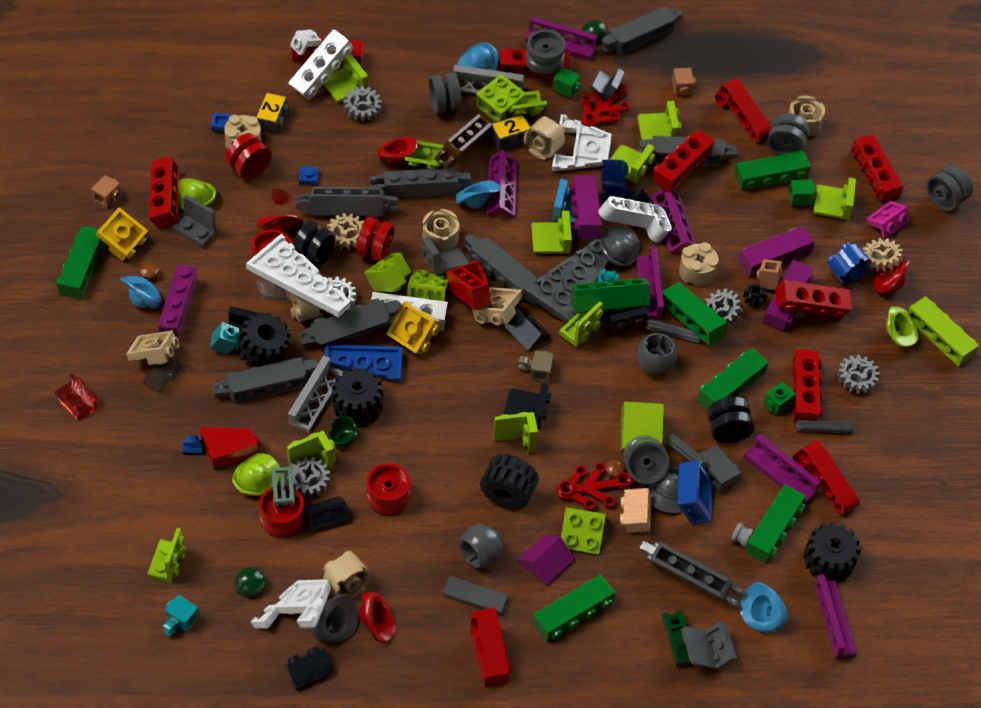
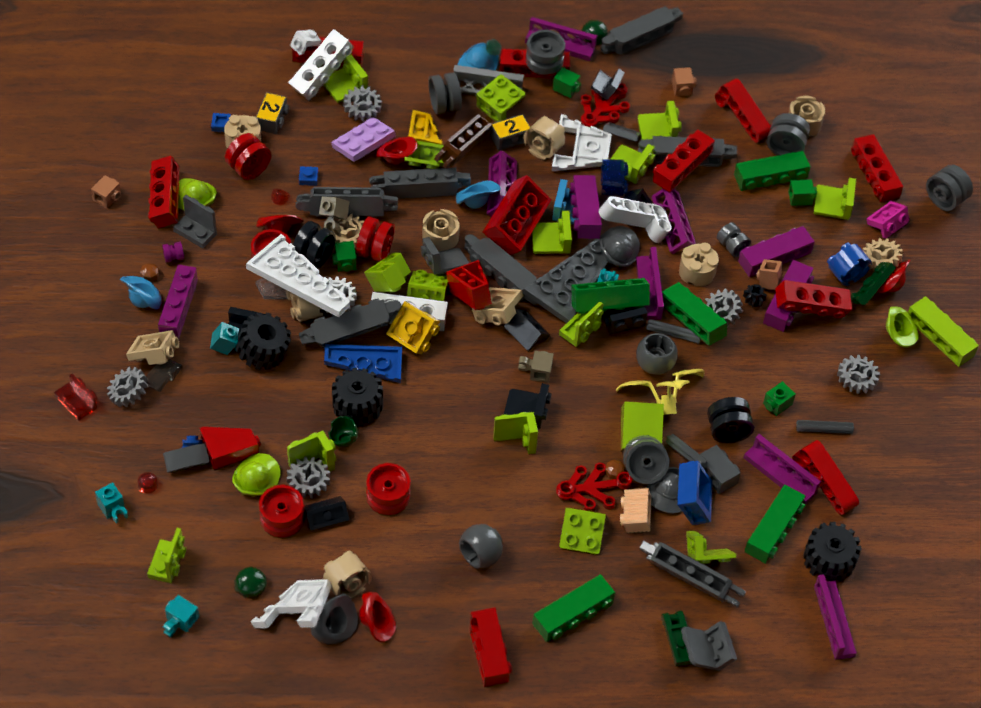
(80, 263): green brick -> none
(111, 502): none -> teal brick
(122, 234): yellow plate -> none
(127, 386): none -> light grey gear
(147, 482): none -> clear red piece
(173, 252): none -> magenta wheel
(186, 457): none -> dark grey slope
(265, 380): dark grey hinge -> none
(283, 500): sand green tile -> none
(307, 396): light grey fence -> none
(308, 667): black bracket -> none
(334, 209): none -> dark tan brick
(344, 256): none -> green brick
(363, 139): none -> lavender plate
(422, 128): none -> yellow wing
(474, 595): dark grey tile -> none
(493, 47): none -> clear green plate
(509, 481): black wheel -> none
(517, 215): none -> red brick
(529, 104): lime bracket -> none
(547, 558): magenta slope -> none
(622, 131): none -> dark grey tile
(668, 400): none -> light yellow plant
(697, 550): none -> lime bracket
(732, 238): none -> dark grey wheel
(734, 378): green brick -> none
(741, 534): light grey wheel -> none
(763, 609): dark azure hat -> none
(806, 373): red brick -> none
(873, 283): none -> dark green plate

